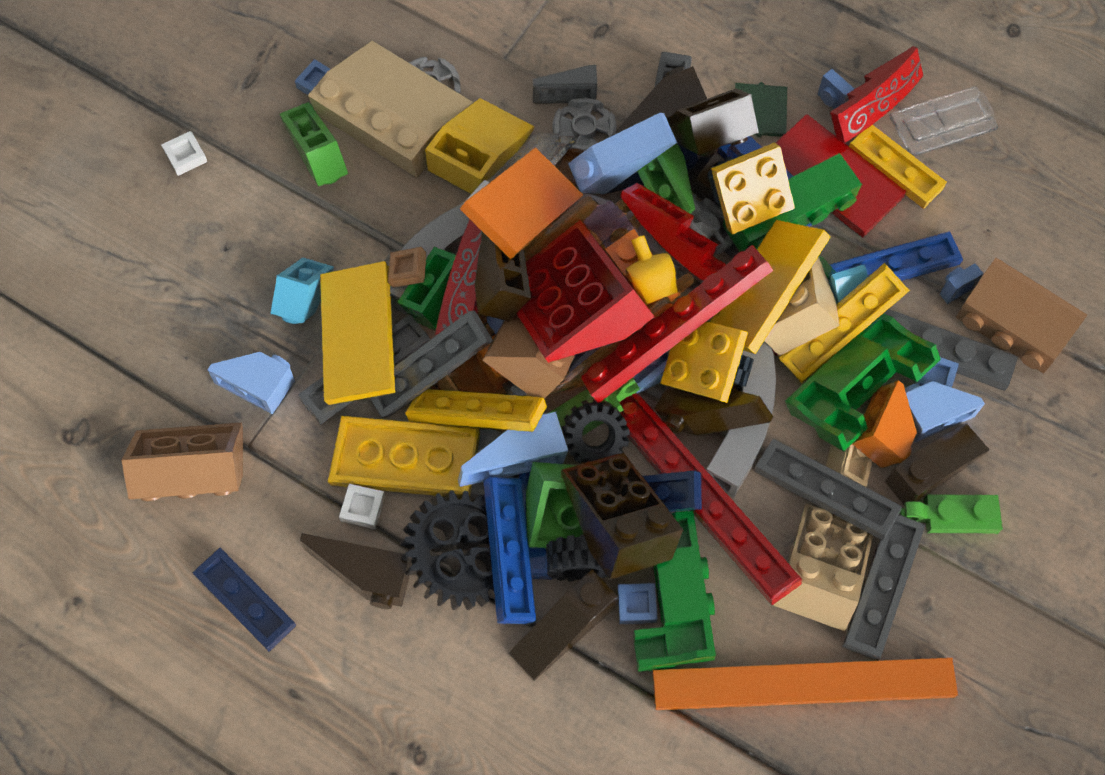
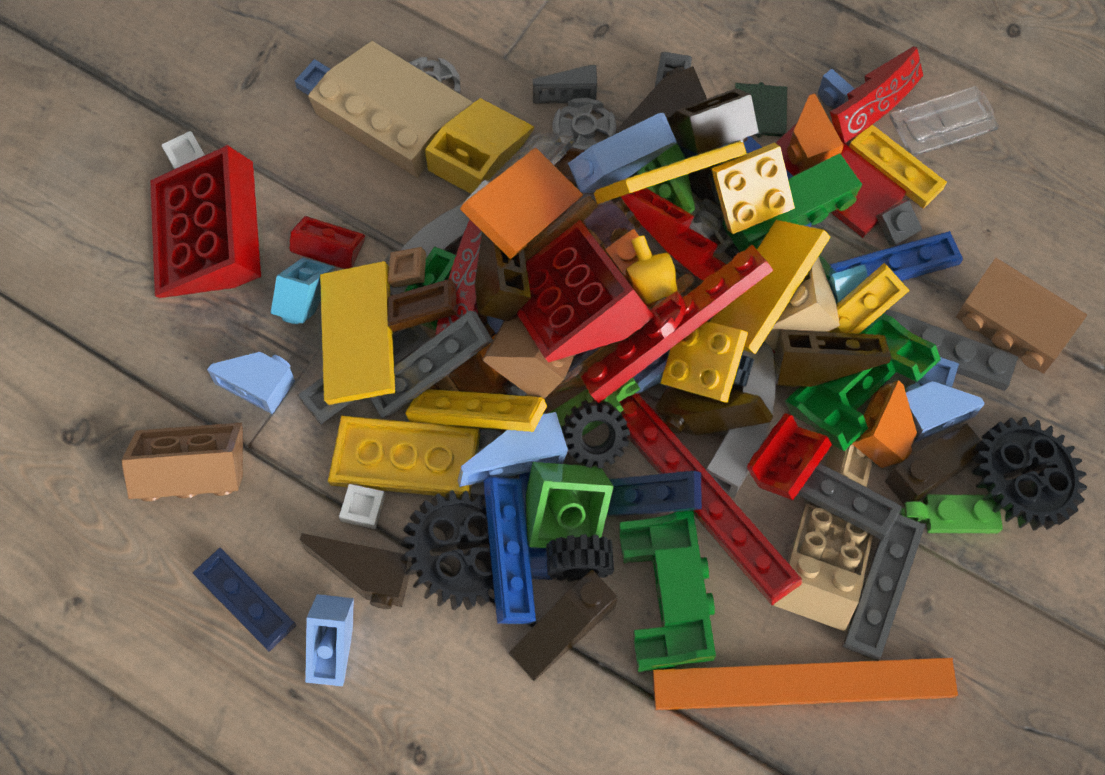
(205, 225): none -> red slope
(315, 144): bright green slope -> none
(326, 242): none -> red slope
(328, 639): none -> light blue slope
(422, 305): none -> reddish brown tile
(621, 515): dark brown slope -> none
(637, 603): medium blue plate -> none
(668, 313): none -> red tile
(669, 172): none -> yellow tile
(787, 458): none -> red bracket
(813, 137): none -> orange slope
(820, 357): none -> dark brown slope
(899, 222): none -> dark grey plate
(960, 282): medium blue plate -> none
(1031, 497): none -> black gear

